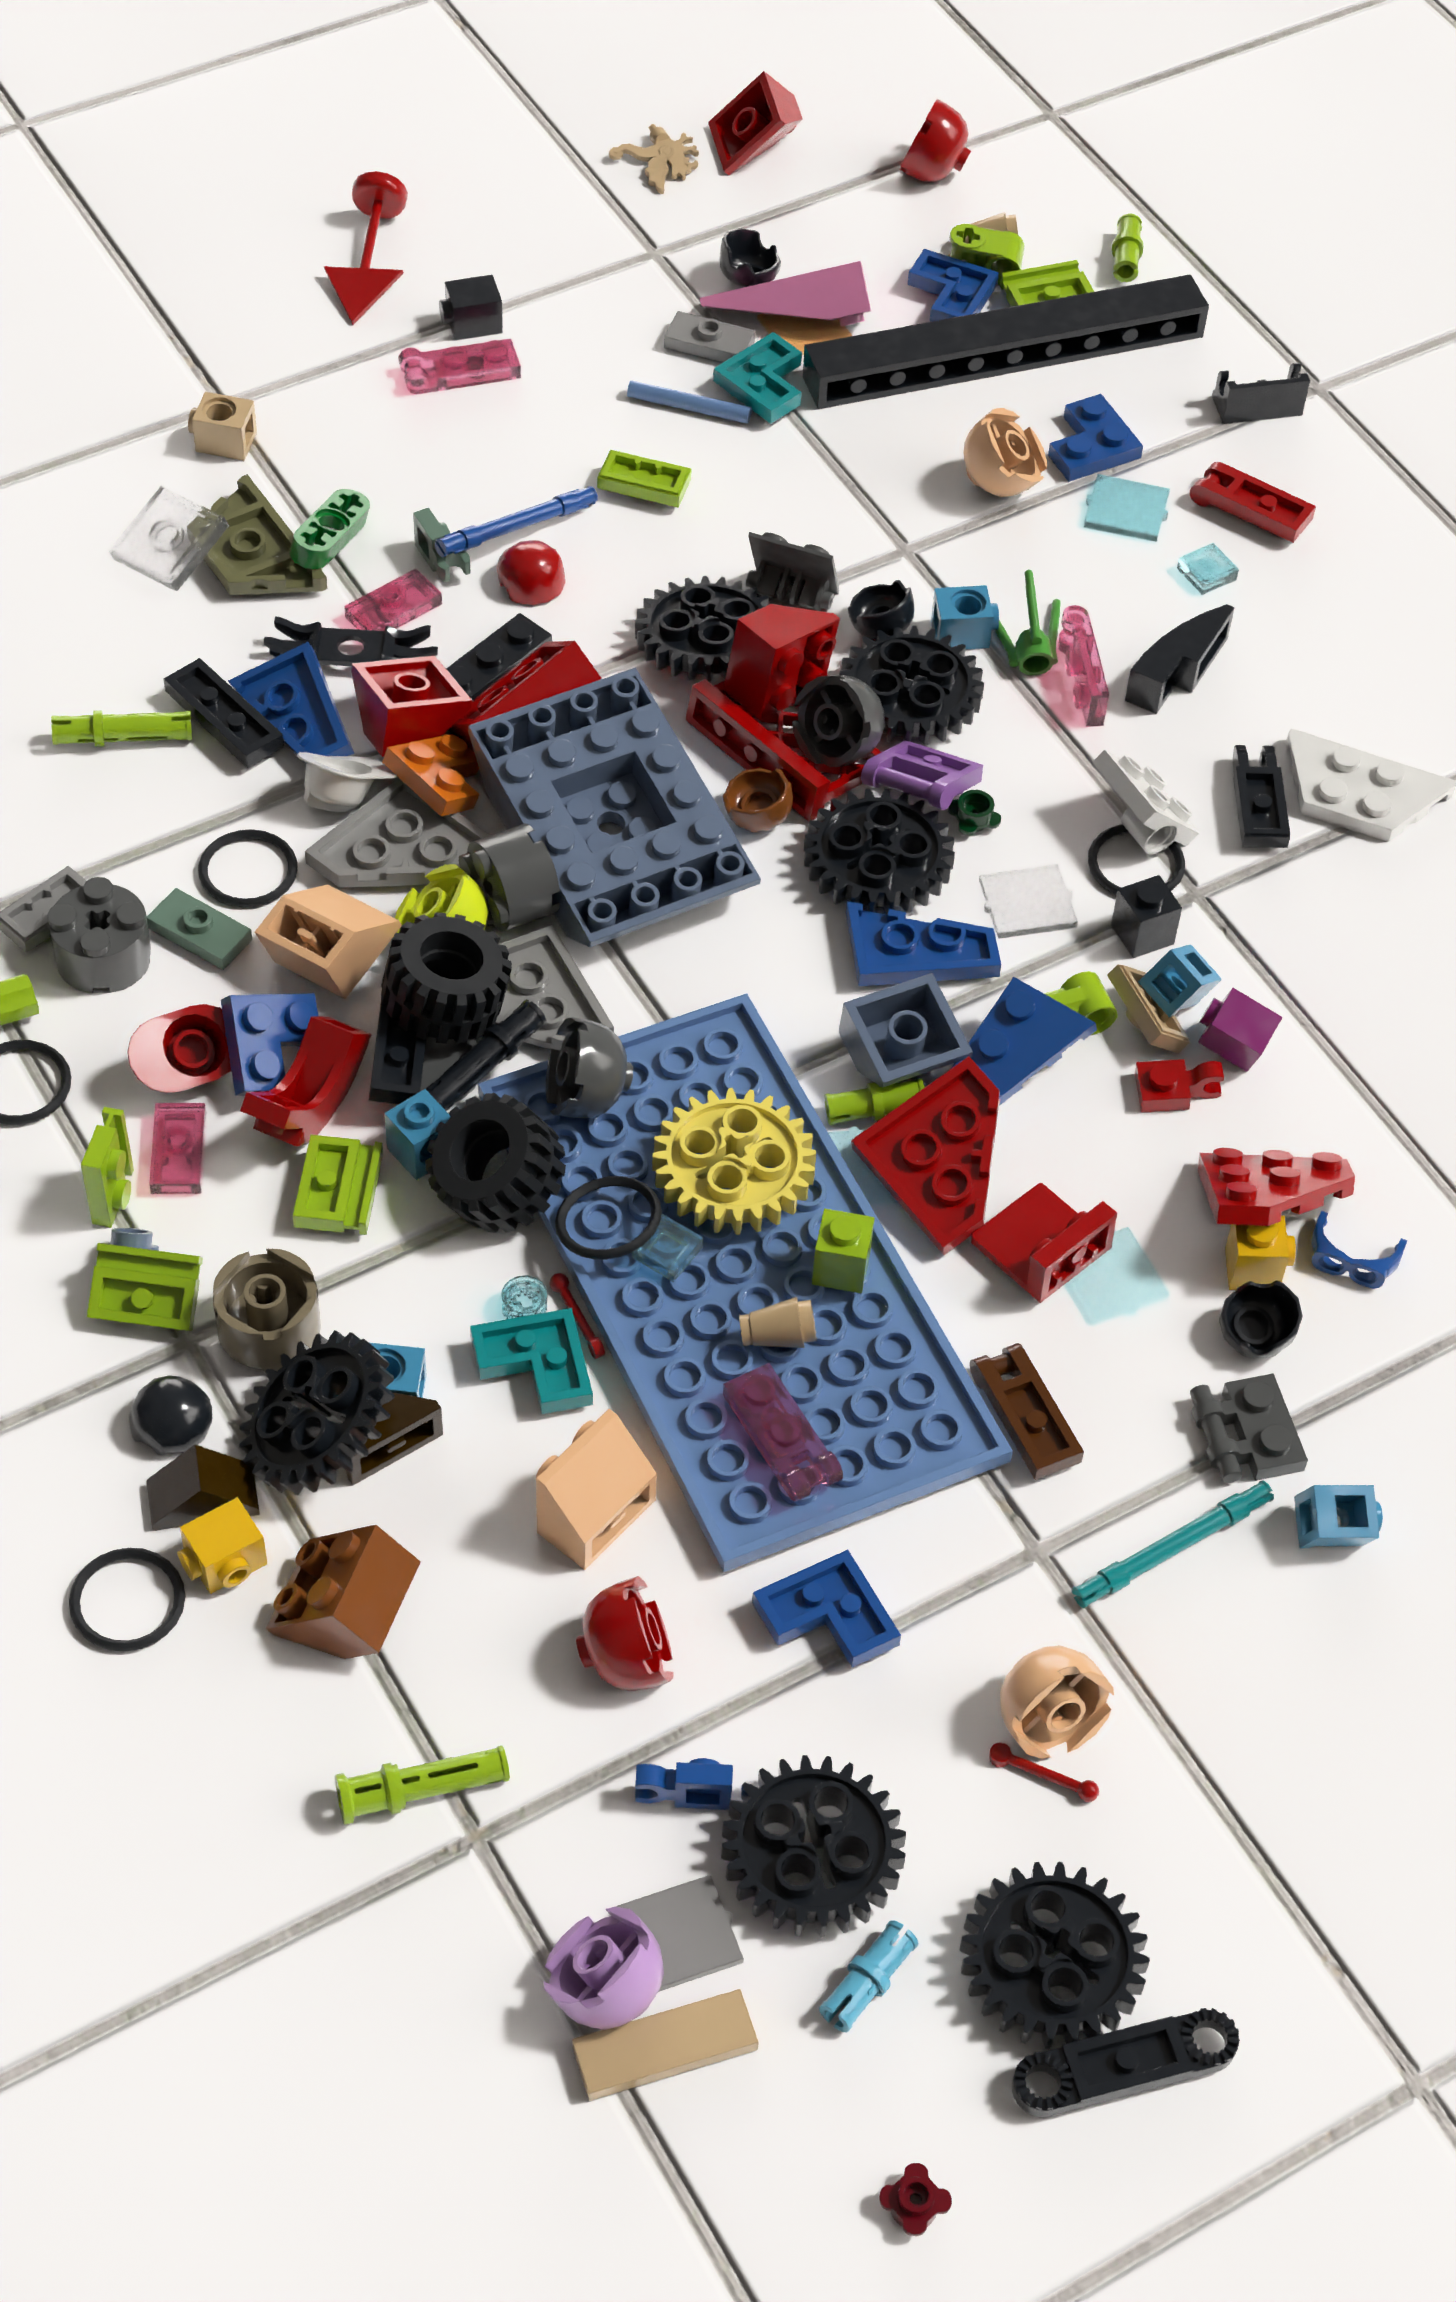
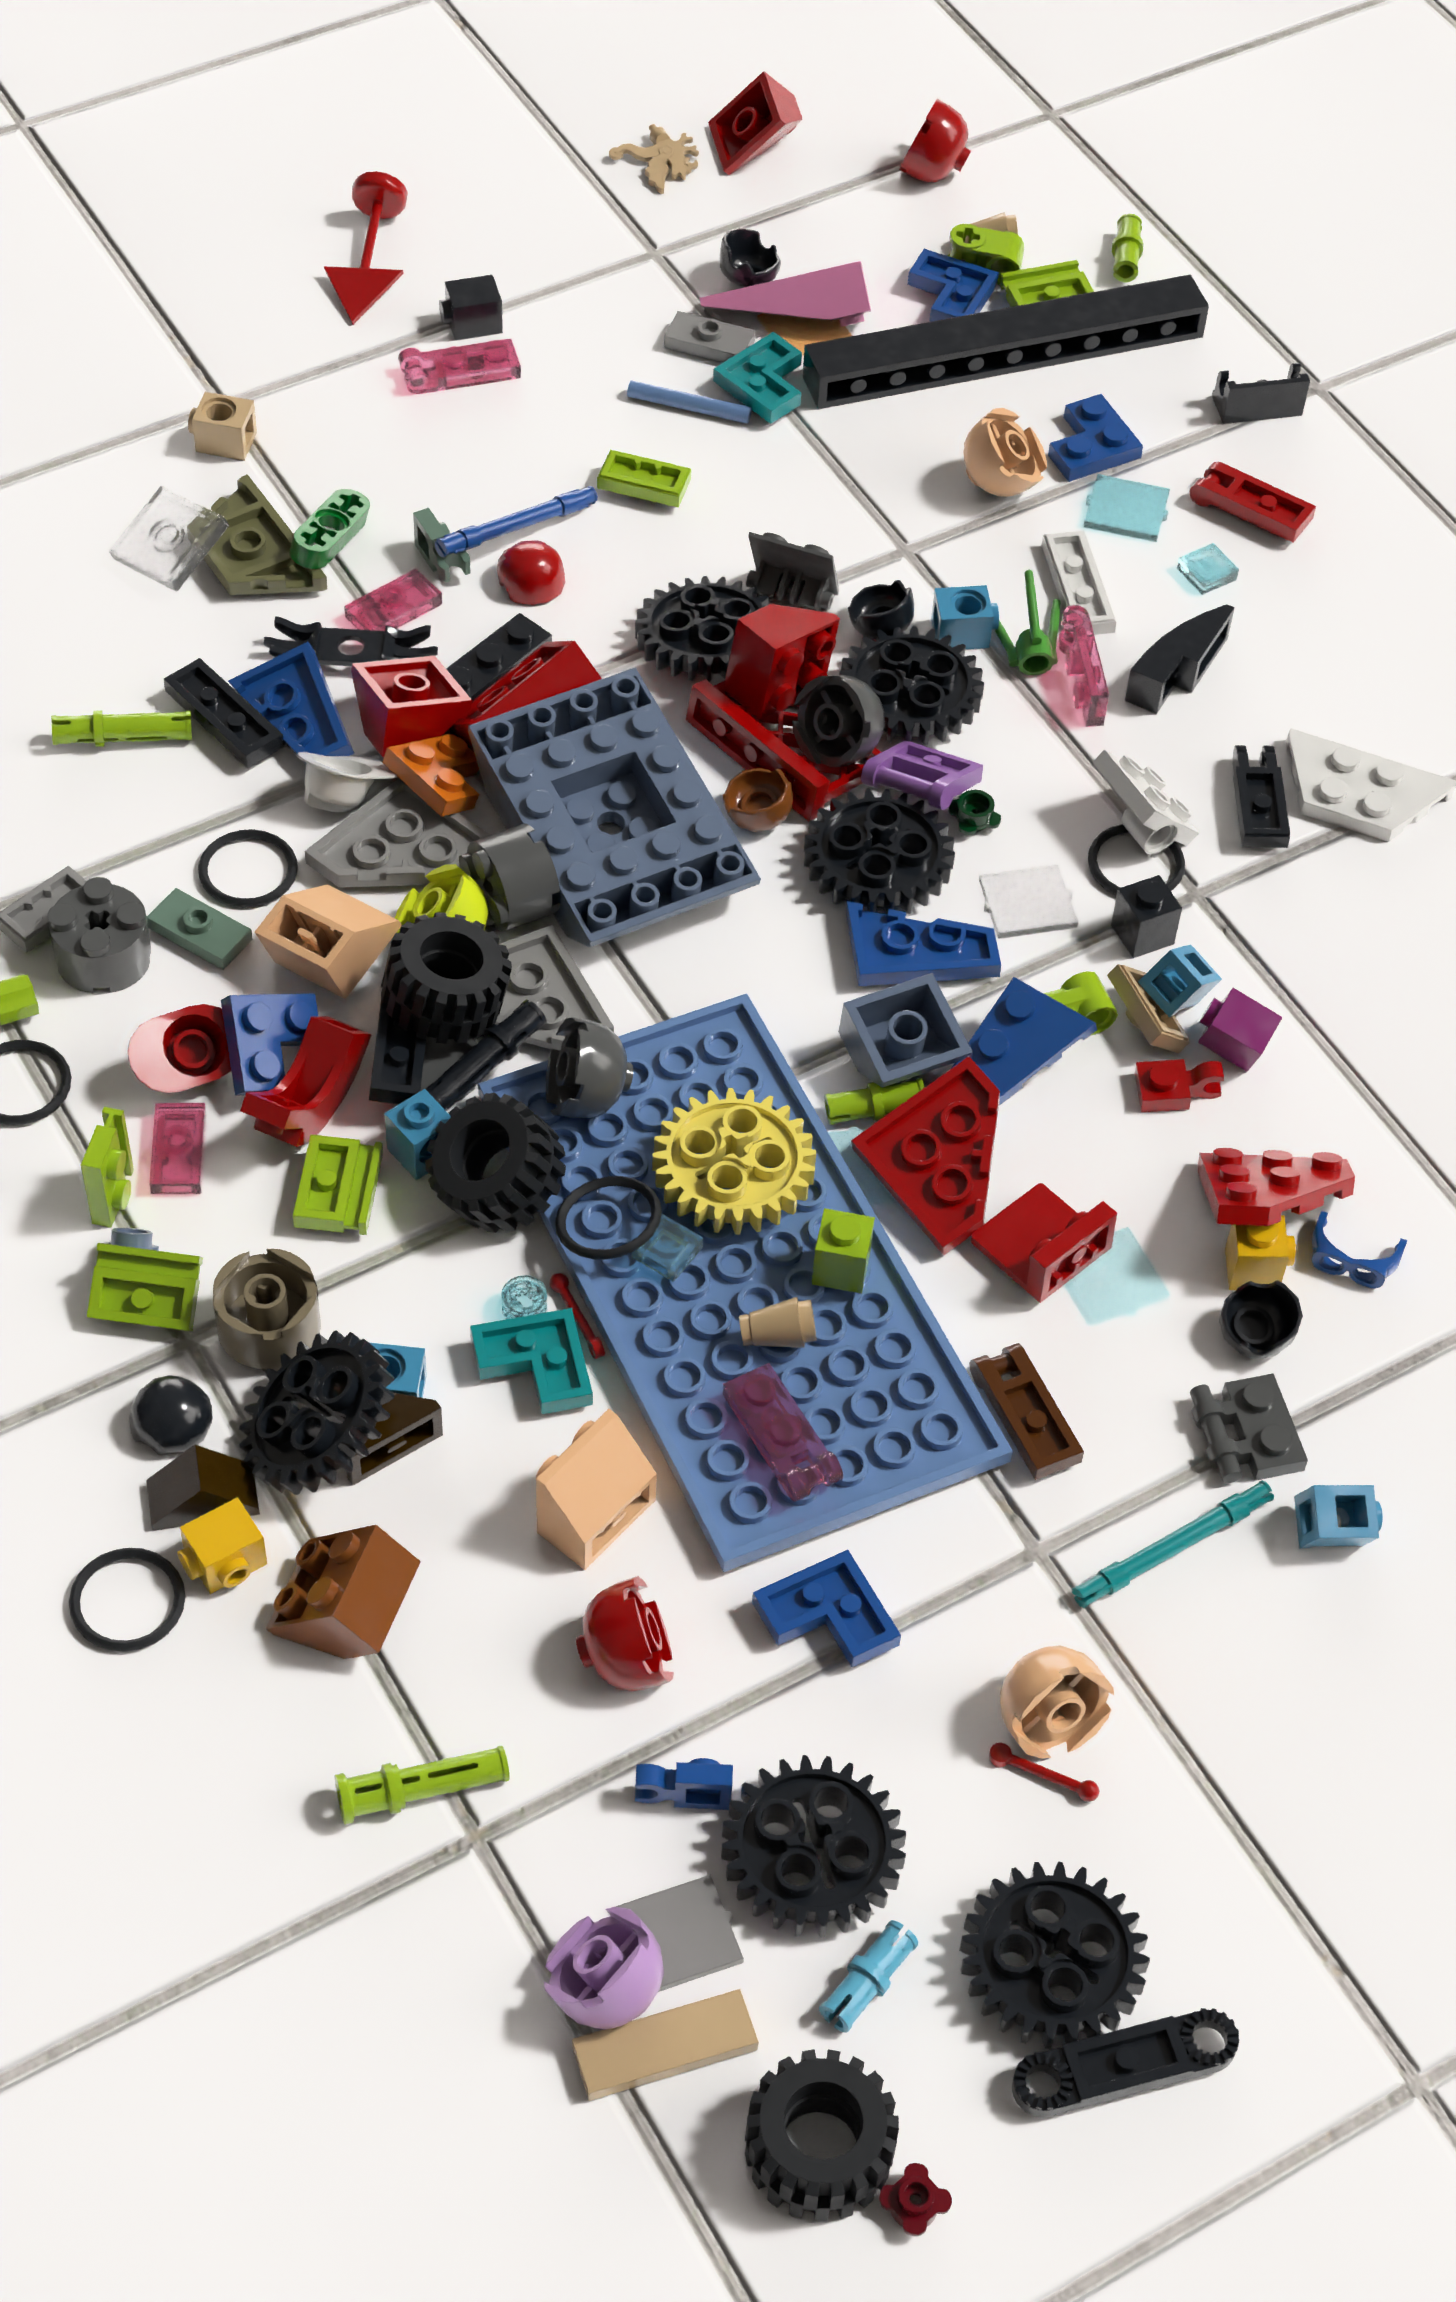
(828, 2088): none -> black tyre
(1078, 577): none -> white tile

